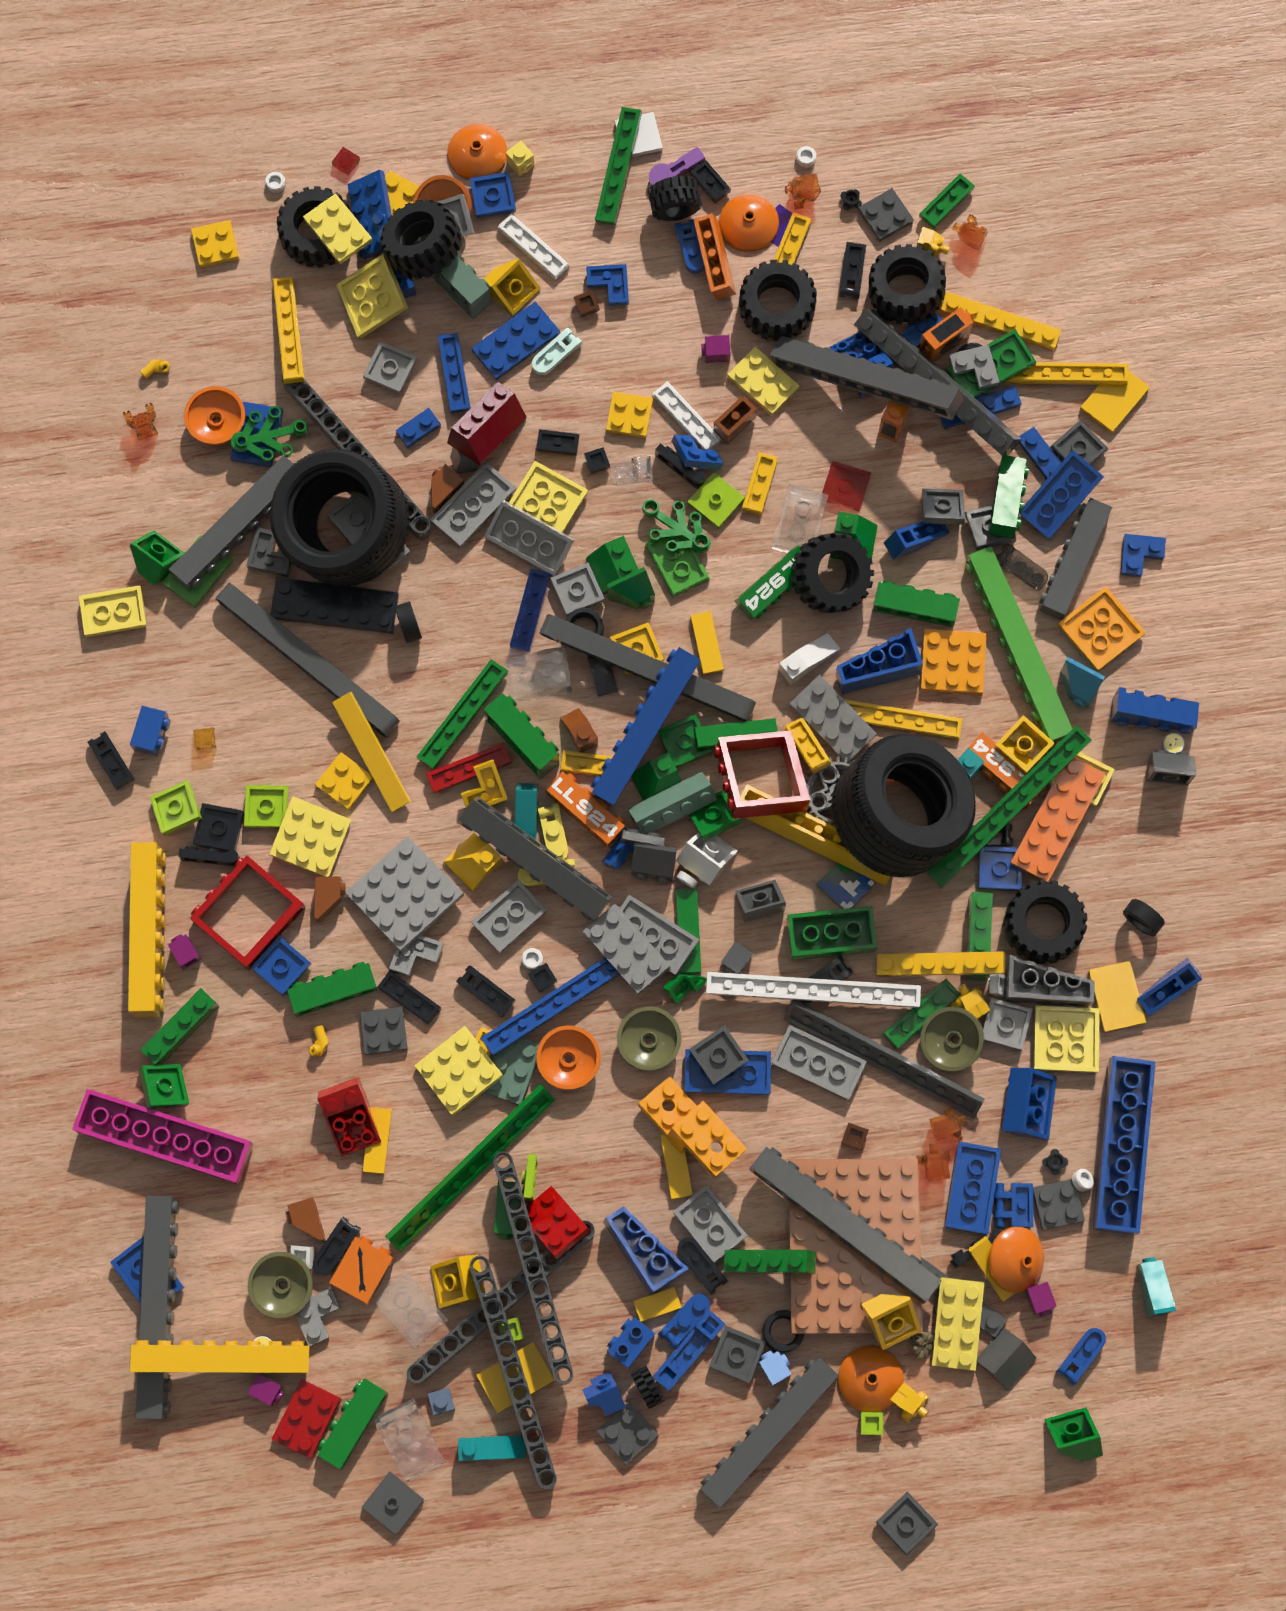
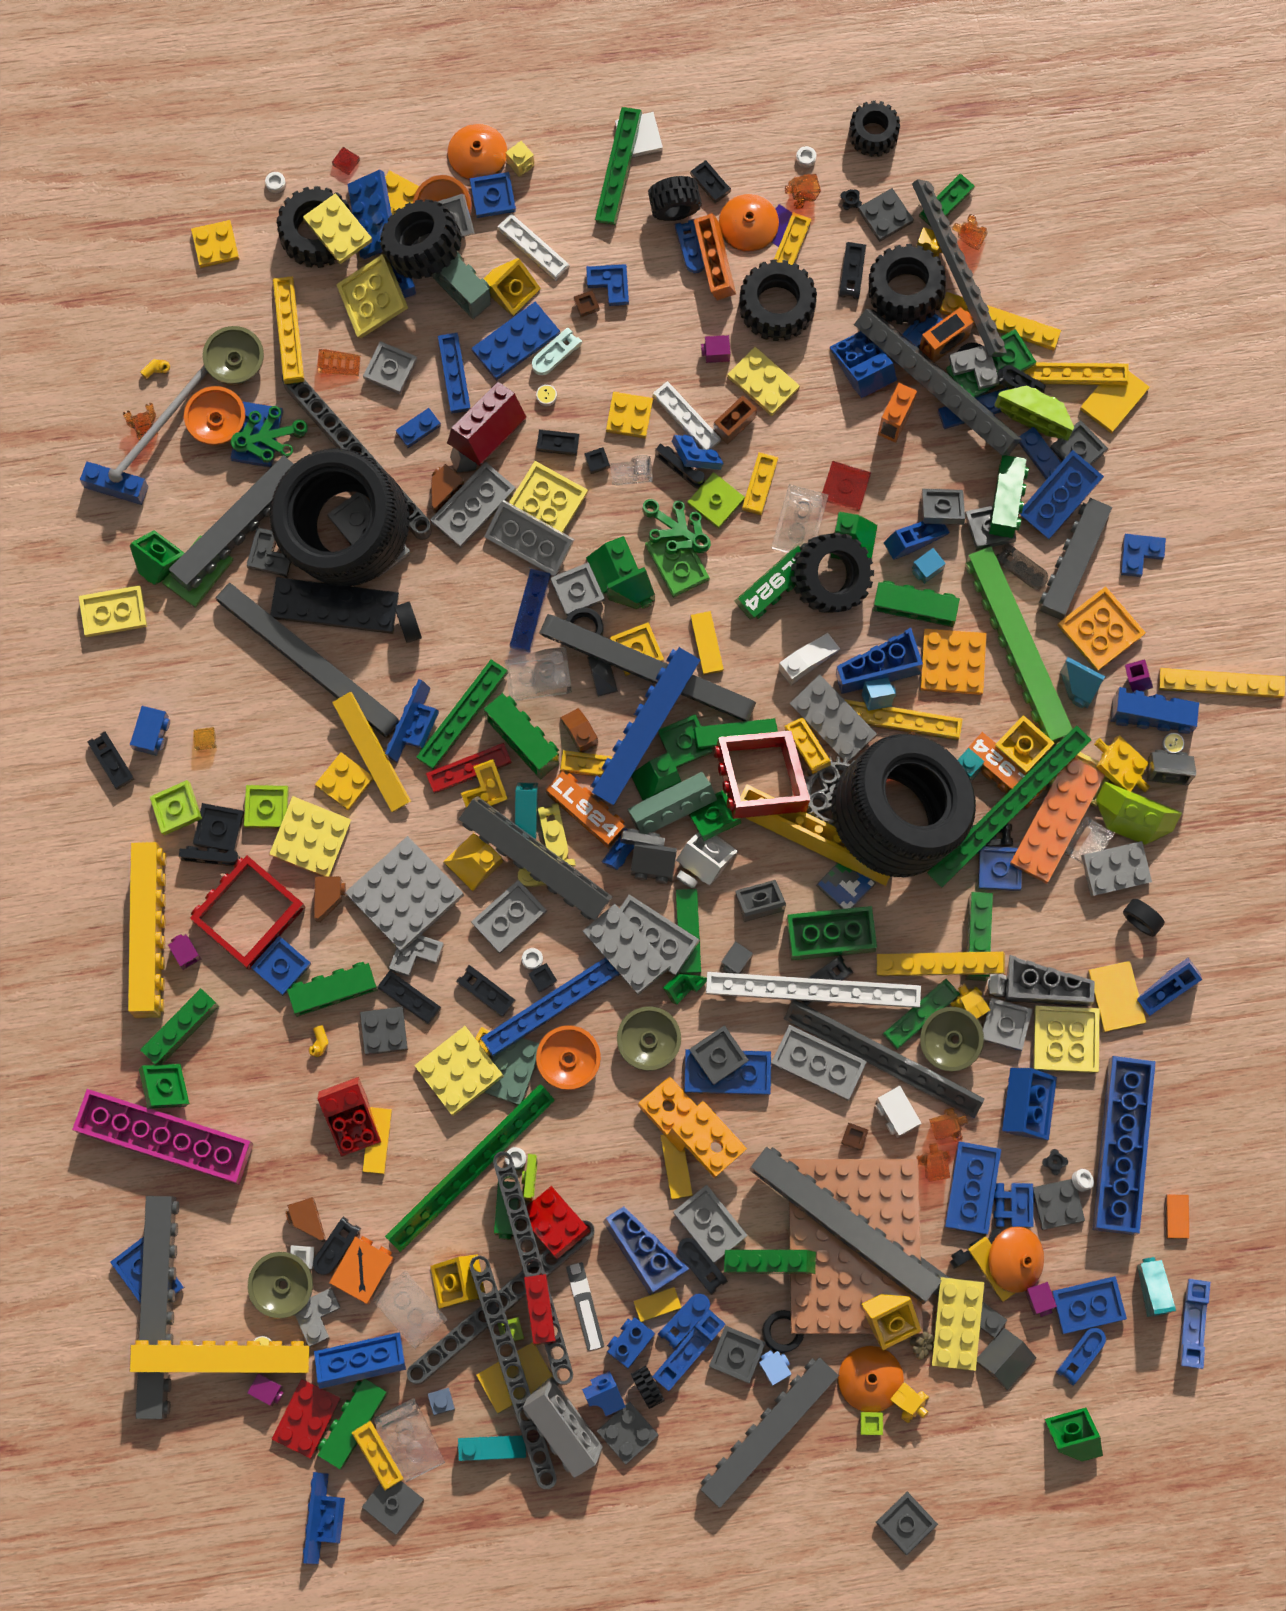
(115, 475): none -> light grey bar
(130, 488): none -> blue brick
(229, 344): none -> olive dish
(323, 1519): none -> blue bracket
(330, 369): none -> clear orange slope
(359, 1360): none -> blue plate
(377, 1455): none -> yellow tile
(414, 724): none -> blue bracket
(518, 1157): none -> white tile
(540, 1309): none -> red brick
(546, 395): none -> light yellow tile
(563, 1428): none -> light grey slope
(585, 1306): none -> sticker
(683, 164): medium lavender piece -> none
(867, 377): dark grey brick -> none
(878, 114): none -> black tyre
(878, 694): none -> dark azure brick
(898, 1112): none -> white brick
(928, 566): none -> dark azure brick
(959, 268): none -> dark grey plate
(1014, 378): none -> black plate
(1036, 410): none -> lime wedge
(1064, 902): black tyre -> none
(1089, 1305): none -> blue plate
(1096, 840): none -> clear plate
(1116, 868): none -> light grey plate
(1122, 764): none -> yellow plate
(1135, 815): none -> lime wedge
(1139, 676): none -> magenta brick
(1177, 1216): none -> orange tile
(1194, 1323): none -> blue slope
(1221, 683): none -> yellow plate

